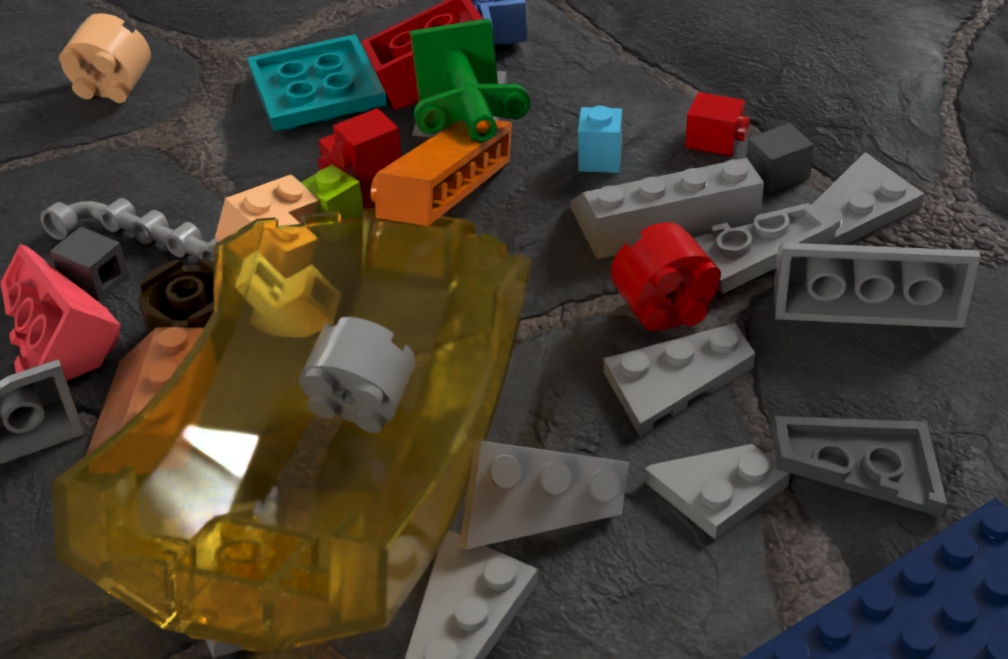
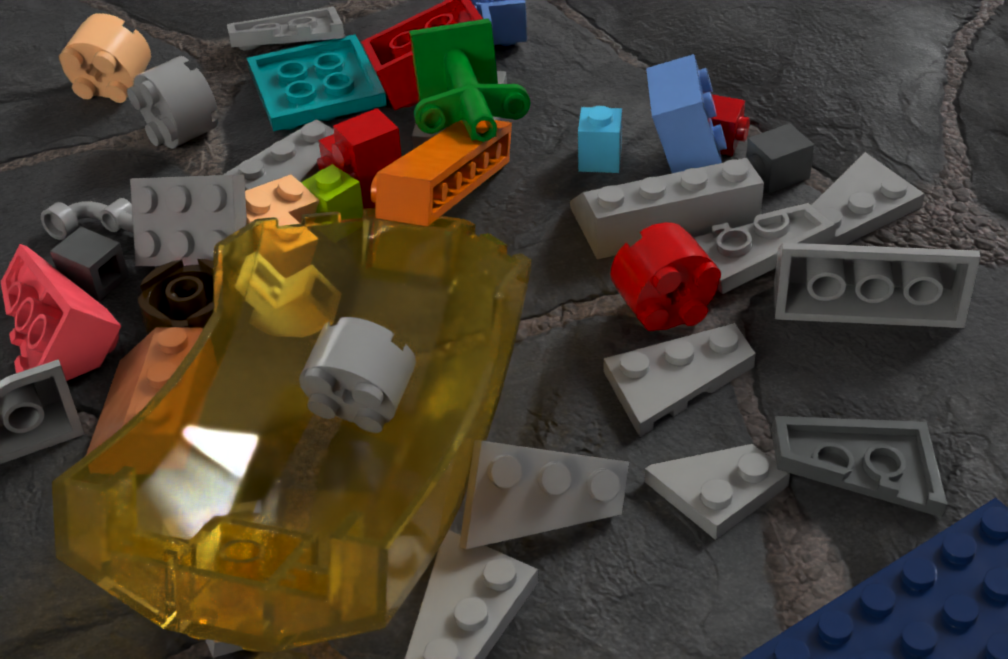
(173, 102): none -> light grey brick
(185, 216): none -> light grey plate
(287, 28): none -> light grey wing
(292, 155): none -> light grey wing
(683, 114): none -> medium blue brick

